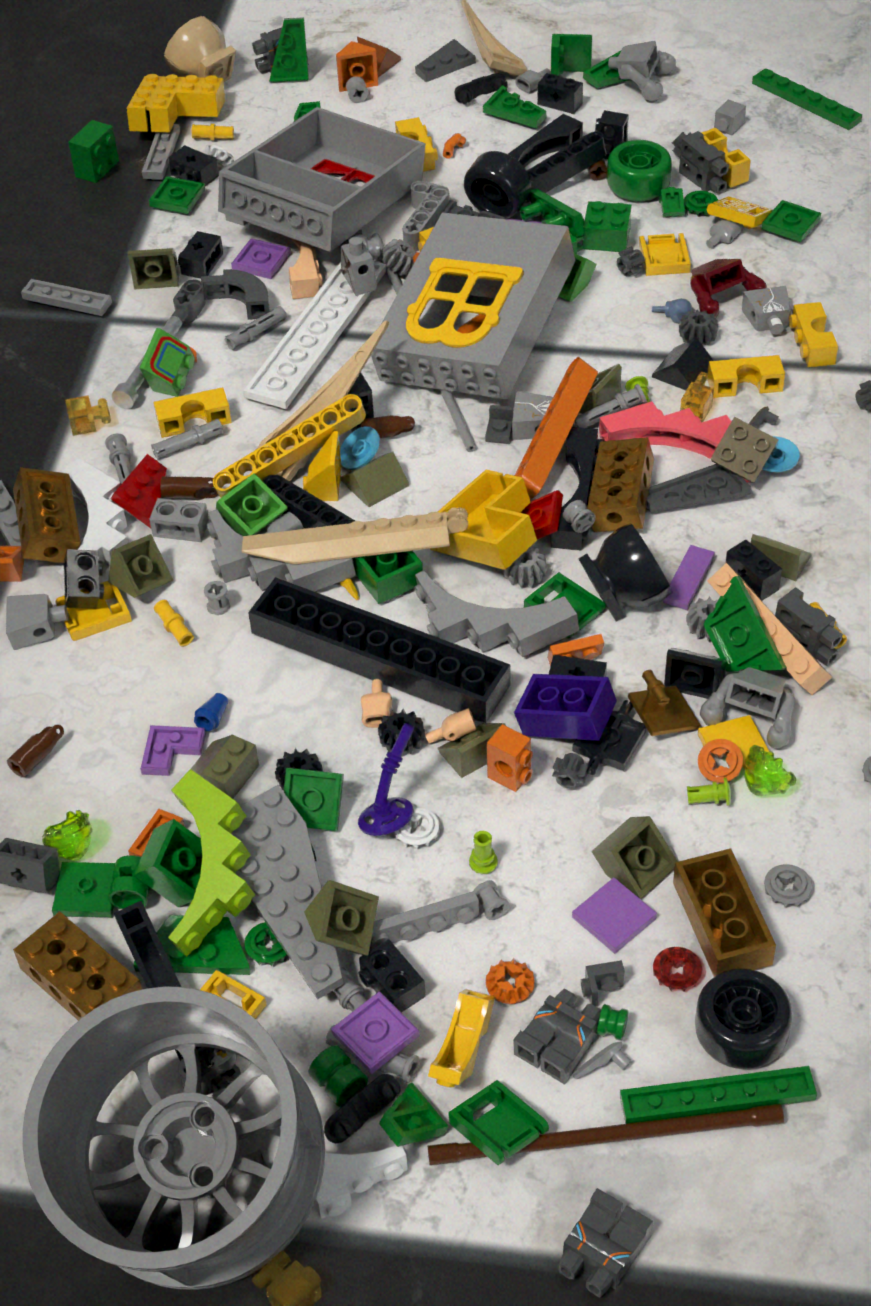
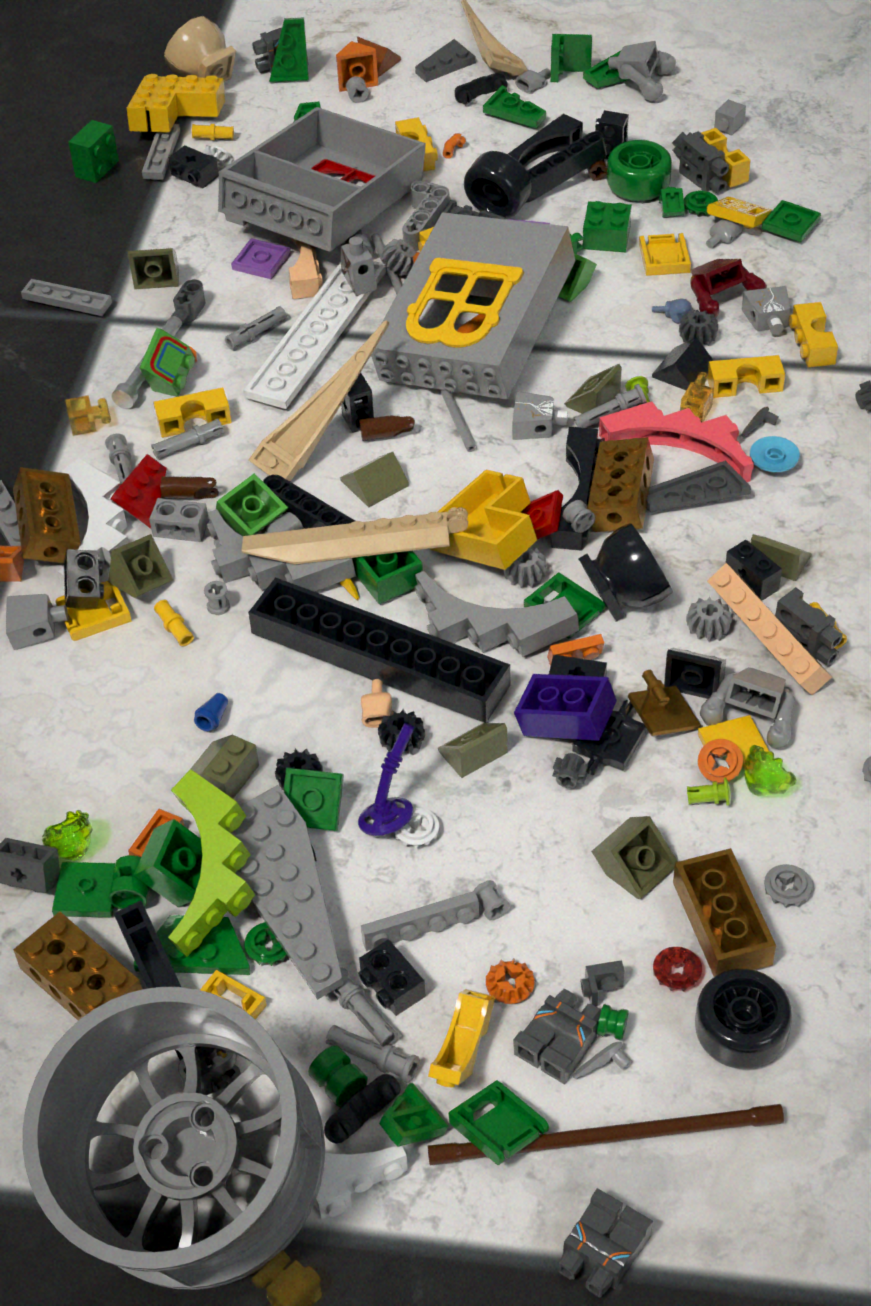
(34, 750): reddish brown piece -> none
(167, 741): medium lavender tile -> none
(177, 195): green plate -> none
(200, 255): black brick -> none
(238, 286): dark grey arch -> none
(295, 436): yellow beam -> none
(325, 471): yellow slope -> none
(343, 917): olive slope -> none
(359, 448): medium azure dish -> none
(373, 247): light grey wheel -> none
(375, 1032): medium lavender tile -> none
(453, 727): light nougat piece -> none
(483, 858): lime pin -> none
(500, 424): dark grey bracket -> none
(509, 758): orange brick -> none
(554, 211): green plate -> none
(556, 425): orange beam -> none
(560, 93): black brick -> none
(614, 915): medium lavender tile -> none
(630, 261): dark grey gear -> none
(689, 576): medium lavender tile -> none
(718, 1094): green plate -> none
(741, 633): green wing -> none
(744, 450): dark tan bracket -> none
(807, 99): green plate -> none

